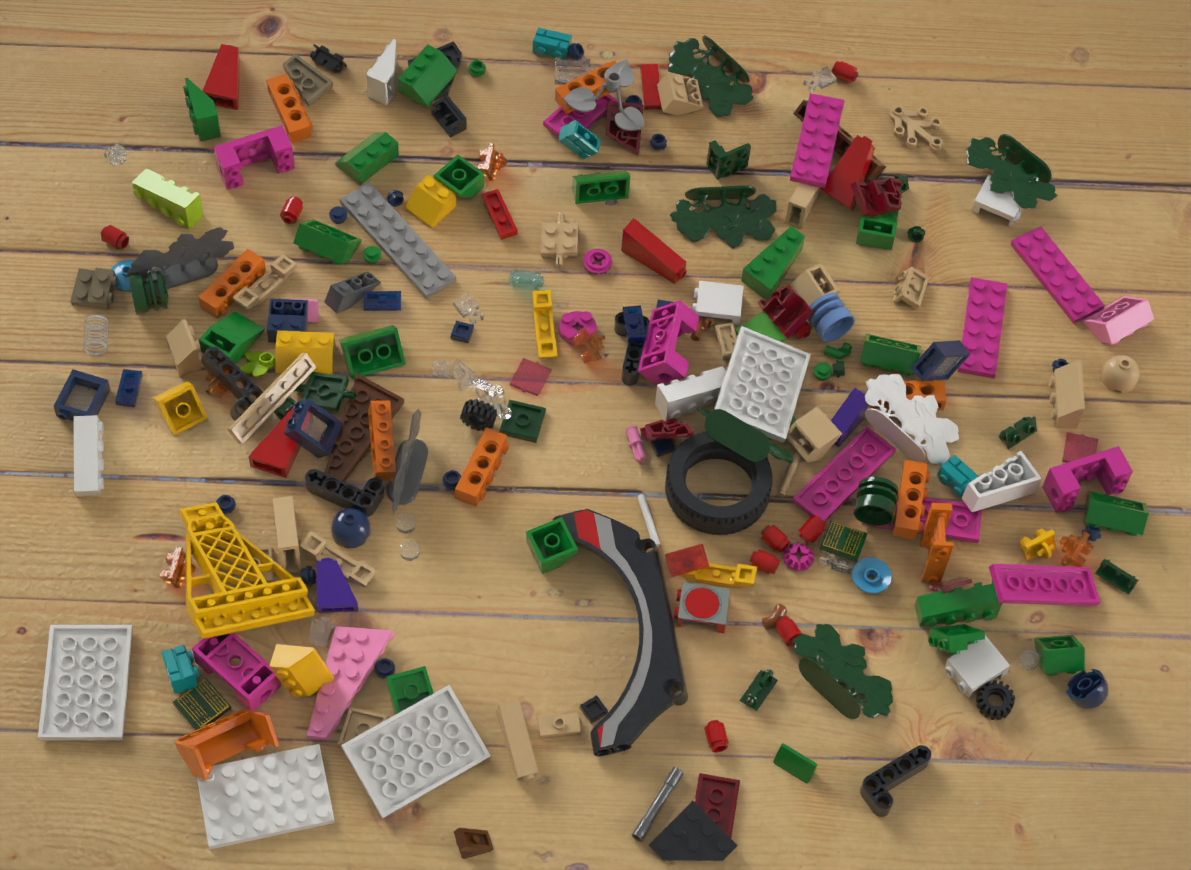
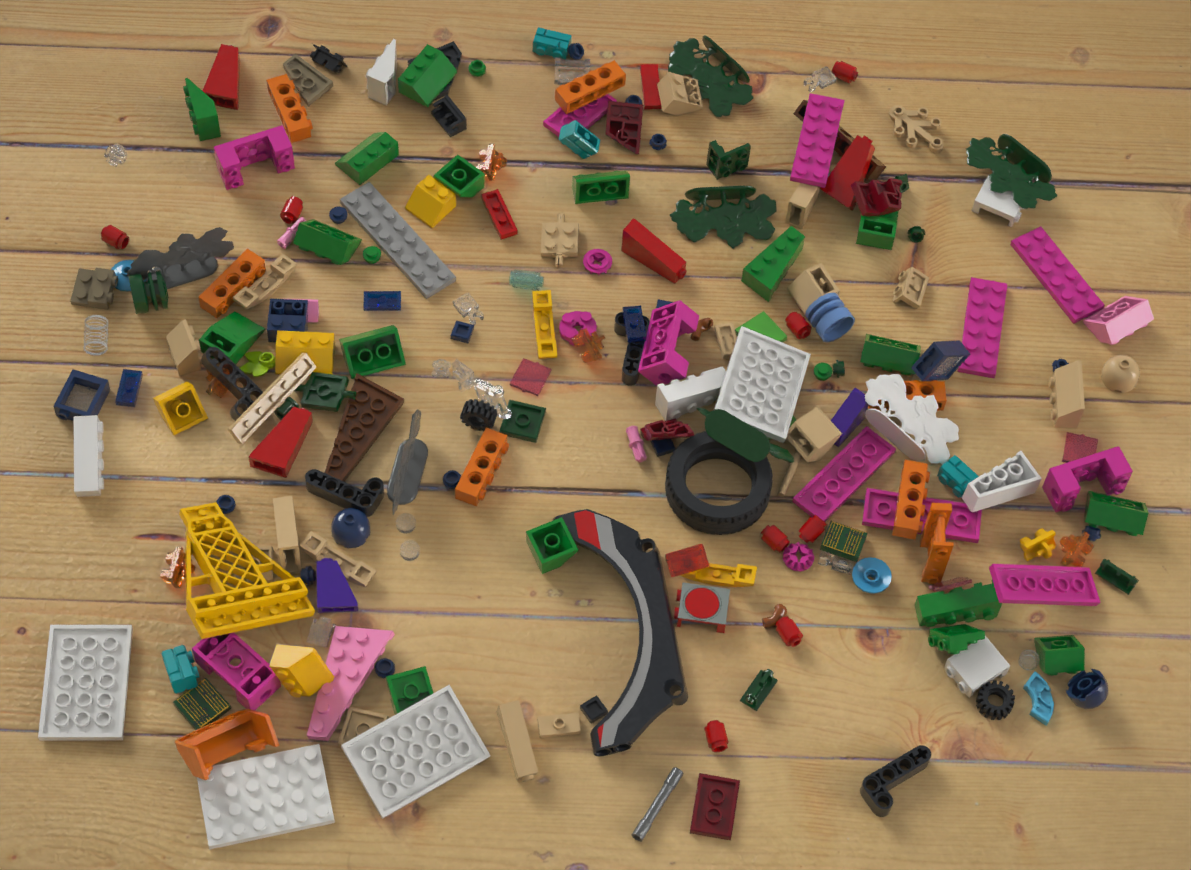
(168, 198): lime wedge -> none
(289, 235): none -> bright pink axle
(313, 428): dark blue window -> none
(350, 291): dark grey slope -> none
(381, 440): orange brick -> none
(395, 198): dark blue plate -> none
(472, 842): reddish brown slope -> none
(616, 76): light grey plant -> none
(648, 519): white bar -> none
(693, 838): black plate -> none
(719, 301): white panel -> none
(764, 561): red brick -> none
(786, 309): dark red slope -> none
(795, 763): green slope -> none
(838, 353): green arm -> none
(843, 665): dark green plant -> none
(876, 501): dark green wheel -> none
(1023, 429): dark green hinge -> none
(1041, 698): none -> medium azure tile

